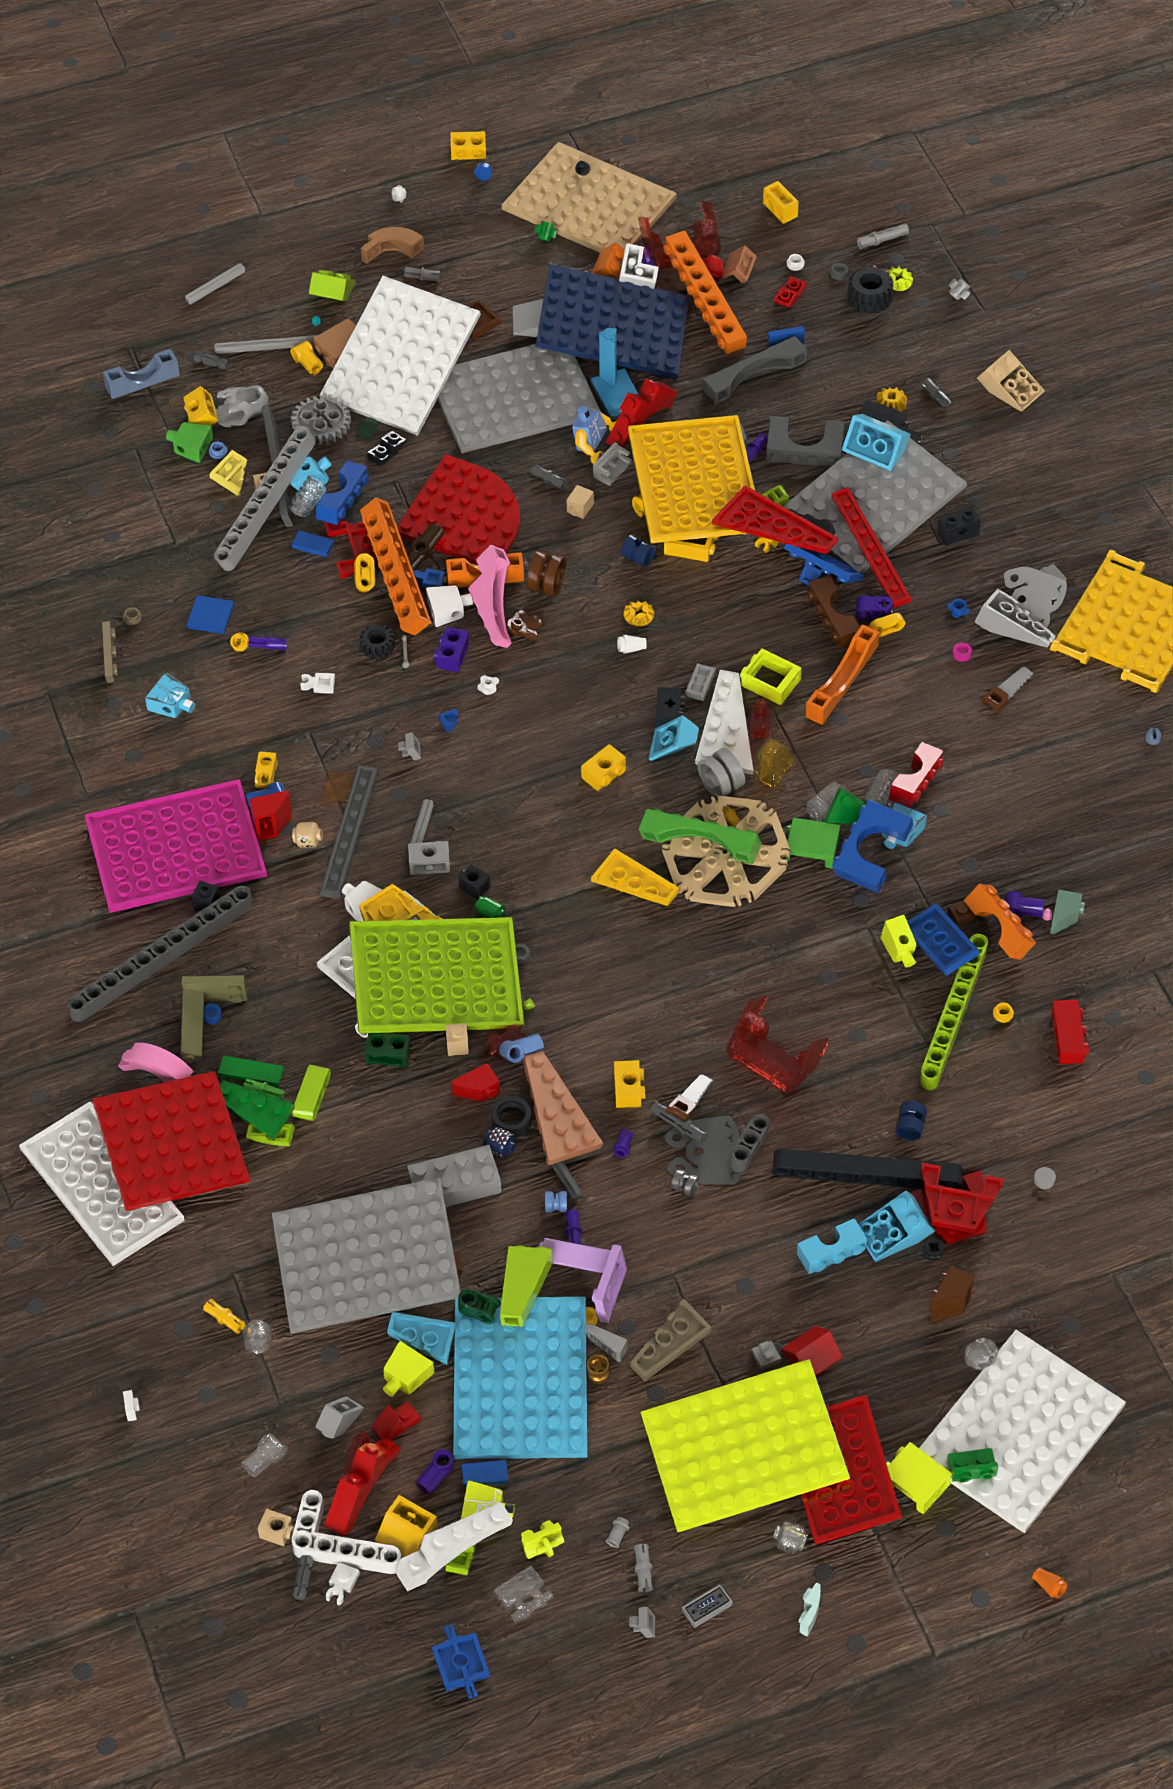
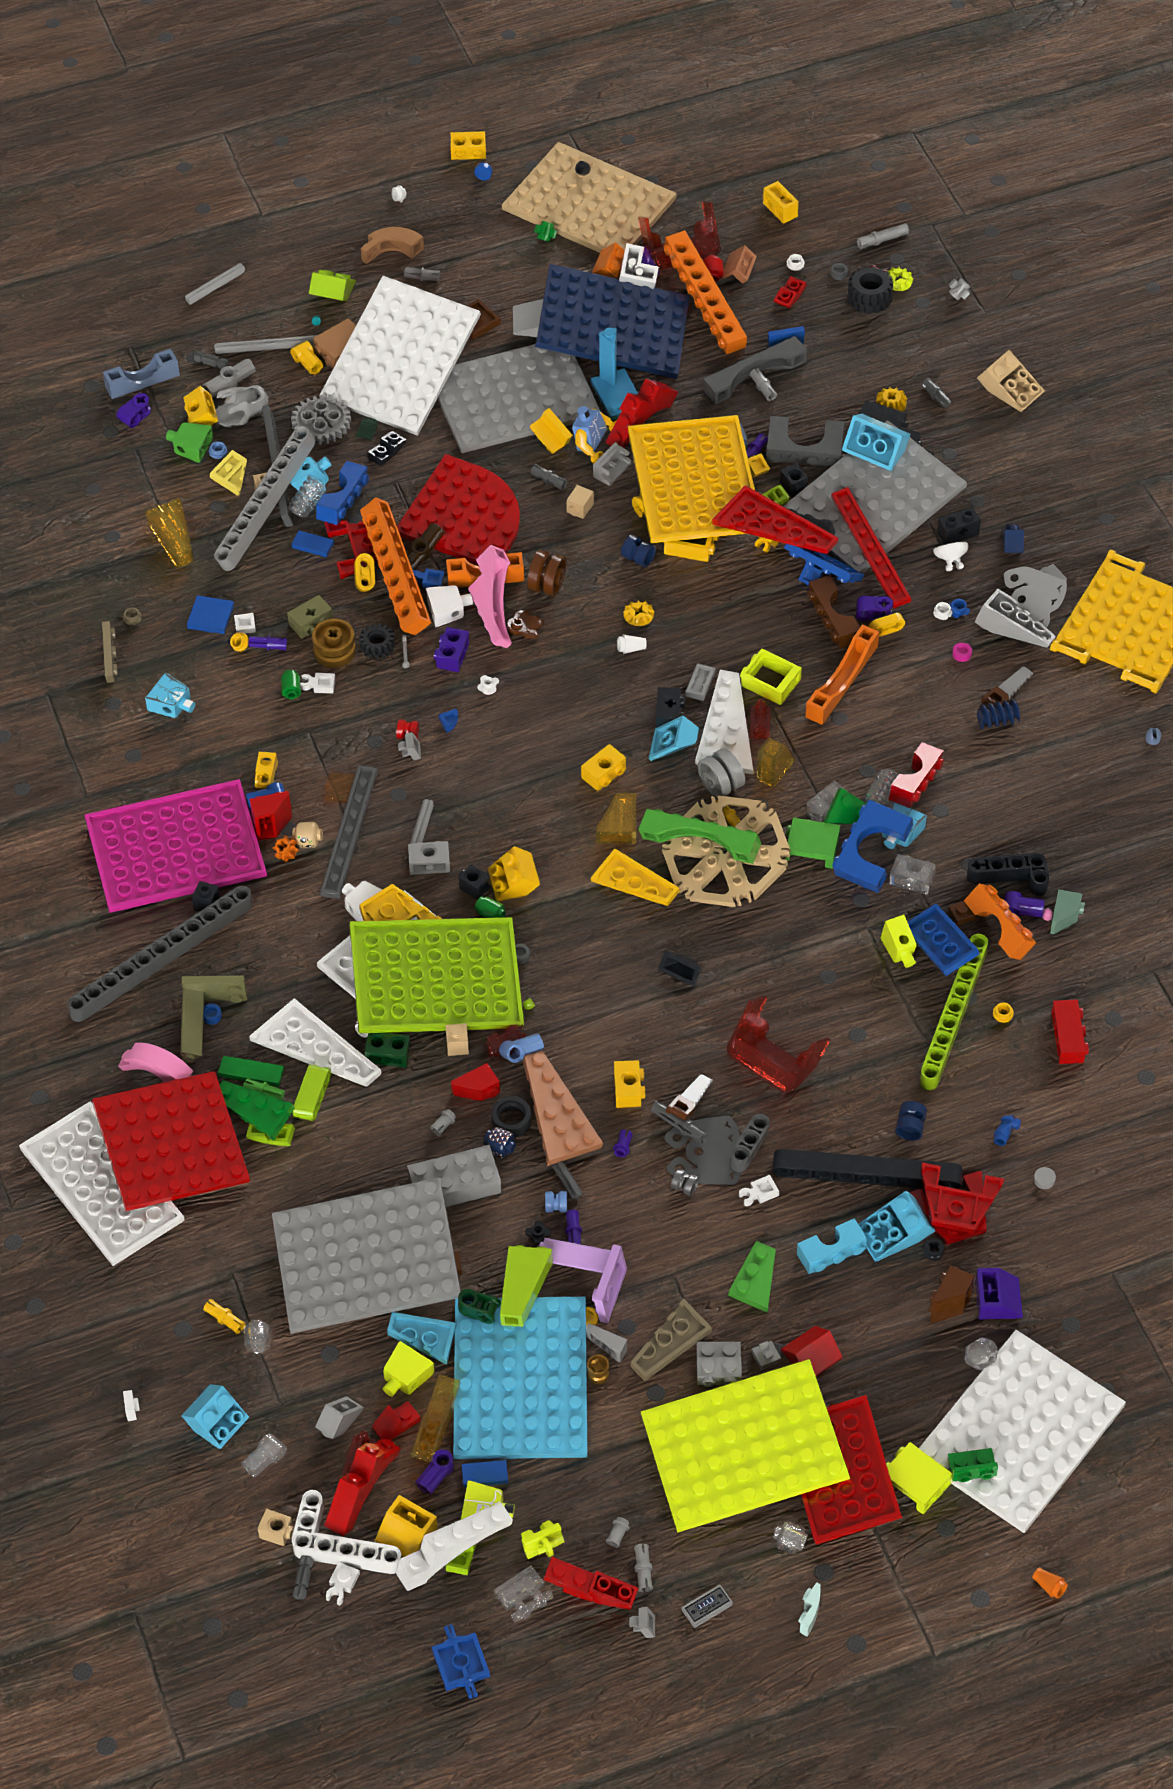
(134, 410): none -> dark purple piece
(171, 531): none -> clear yellow slope
(215, 1415): none -> medium azure slope
(229, 377): none -> light grey piece
(245, 623): none -> white plate
(285, 849): none -> orange gear
(290, 684): none -> green brick
(308, 615): none -> olive brick
(308, 1039): none -> white wing
(333, 643): none -> pearl gold wheel
(405, 727): none -> red wheel
(436, 1418): none -> clear yellow slope
(447, 1117): none -> light grey pin
(513, 874): none -> yellow slope
(535, 1237): none -> black plate
(551, 431): none -> yellow panel
(590, 1586): none -> red slope
(619, 821): none -> clear yellow slope
(680, 967): none -> black slope
(718, 1363): none -> light grey plate
(755, 1277): none -> bright green wing
(758, 465): none -> yellow plate
(761, 1189): none -> white plate
(763, 384): none -> light grey pin
(793, 479): none -> black brick
(912, 874): none -> clear brick
(942, 611): none -> white plate
(952, 553): none -> white hair
(997, 713): none -> dark blue piece
(997, 1294): none -> dark purple slope
(1004, 1130): none -> blue arm
(1011, 868): none -> black beam
(1012, 538): none -> dark blue slope

